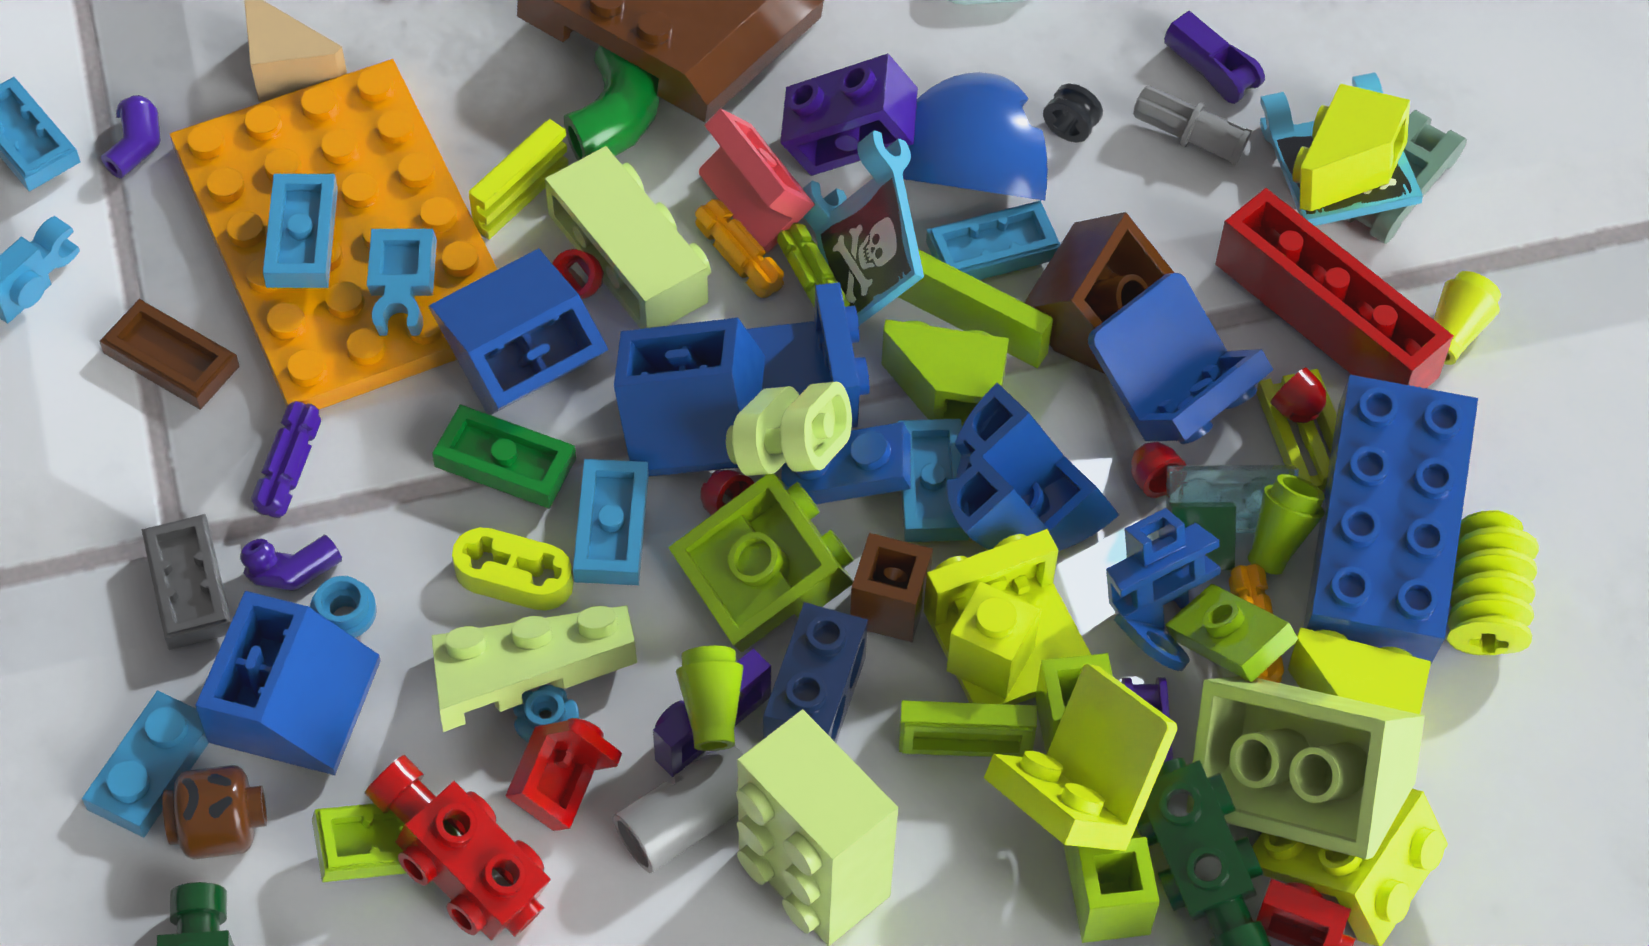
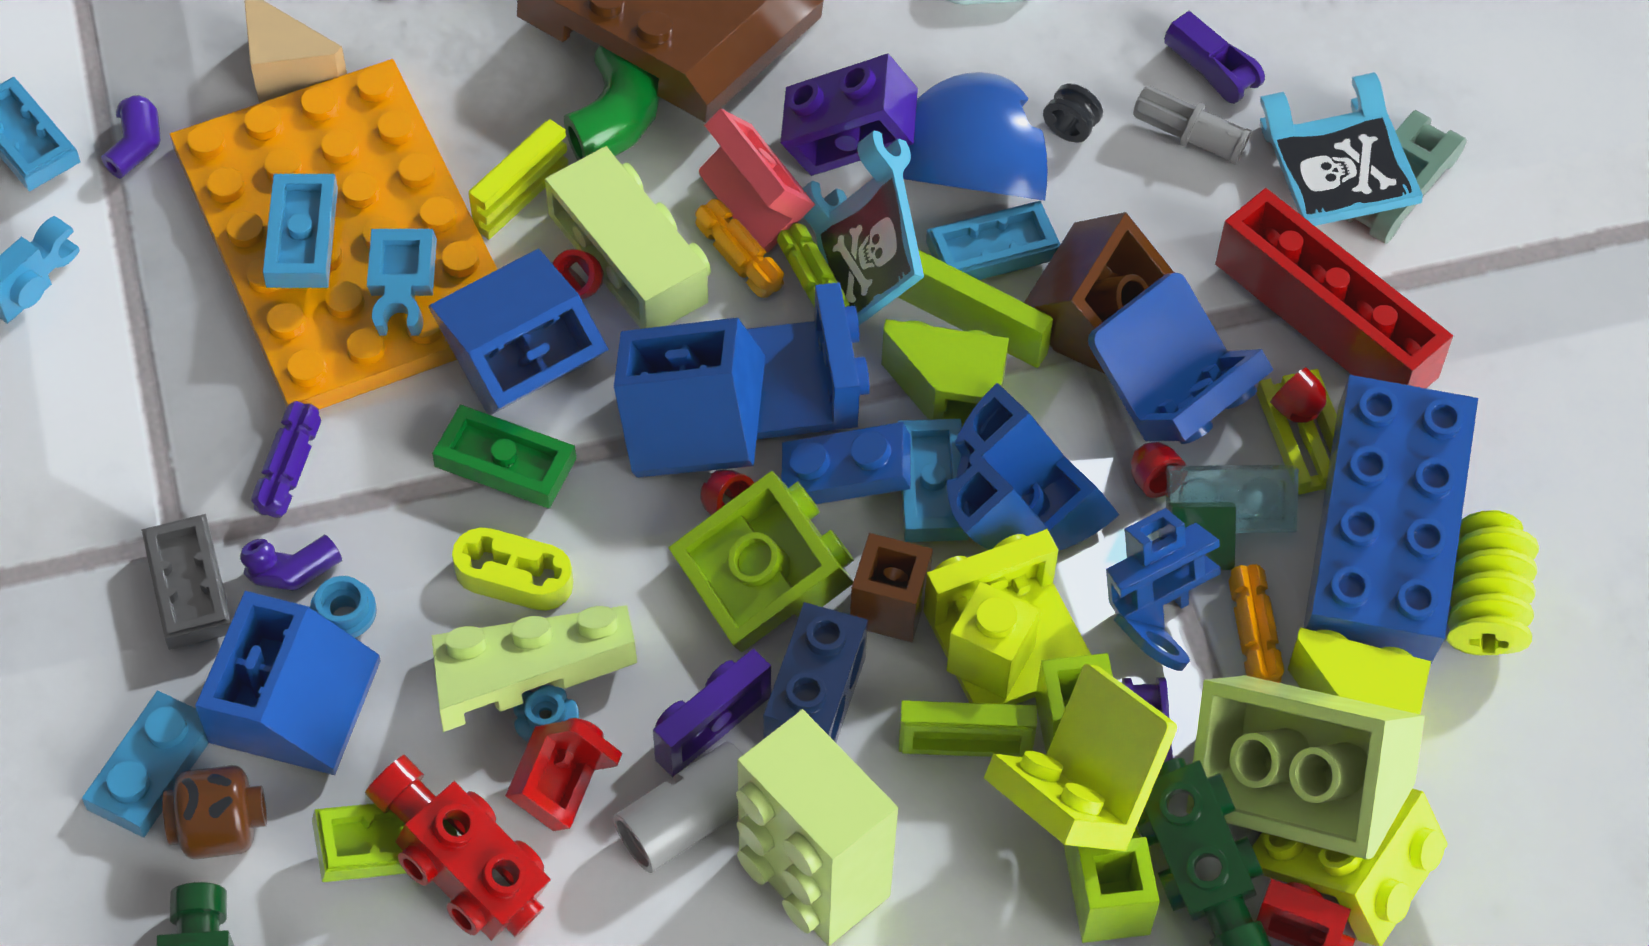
(169, 354): reddish brown tile -> none
(611, 522): dark azure plate -> none
(711, 693): lime cone -> none
(790, 429): yellowish green brick -> none
(1232, 632): lime plate -> none
(1285, 520): lime cone -> none
(1352, 146): neon yellow slope -> none
(1466, 309): neon yellow cone -> none

